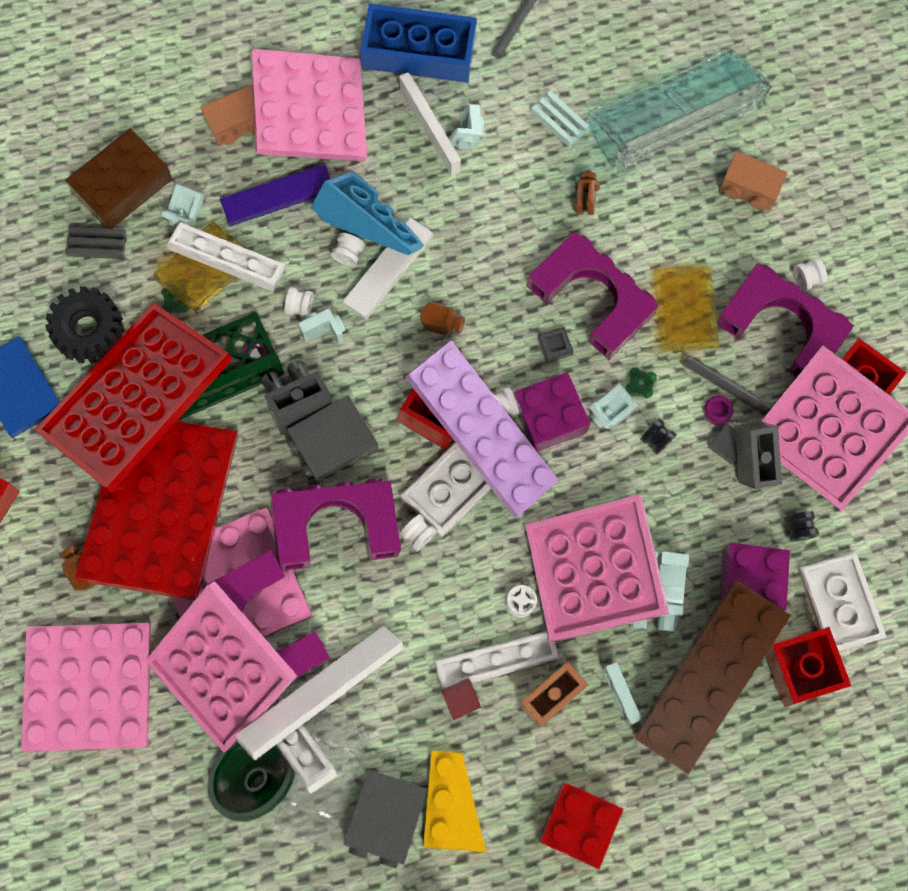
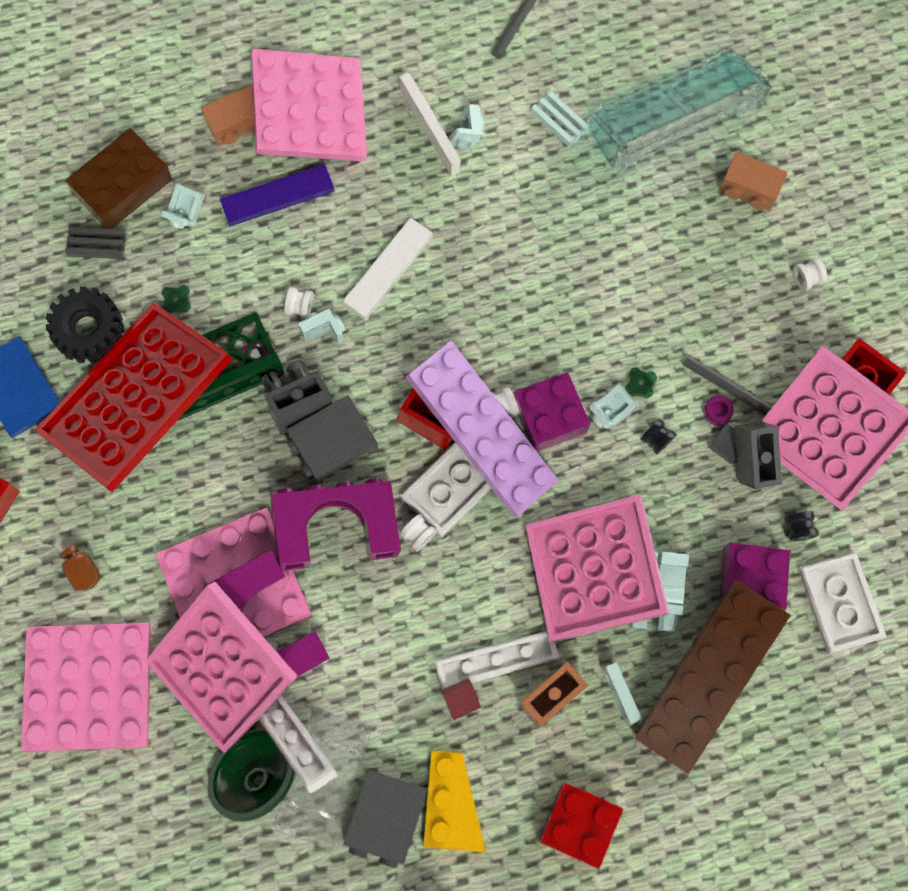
(162, 516): red plate -> none
(192, 280): clear yellow plate -> none
(226, 256): white tile -> none
(319, 692): white tile -> none
(348, 249): white wheel -> none
(354, 207): dark azure wedge -> none
(418, 42): blue brick -> none
(441, 319): dark orange arm -> none
(522, 596): white wheel -> none
(555, 345): dark grey tile -> none
(579, 259): magenta arch -> none
(586, 184): dark orange arm -> none
(685, 309): clear yellow plate -> none
(767, 290): magenta arch -> none
(807, 667): red brick -> none

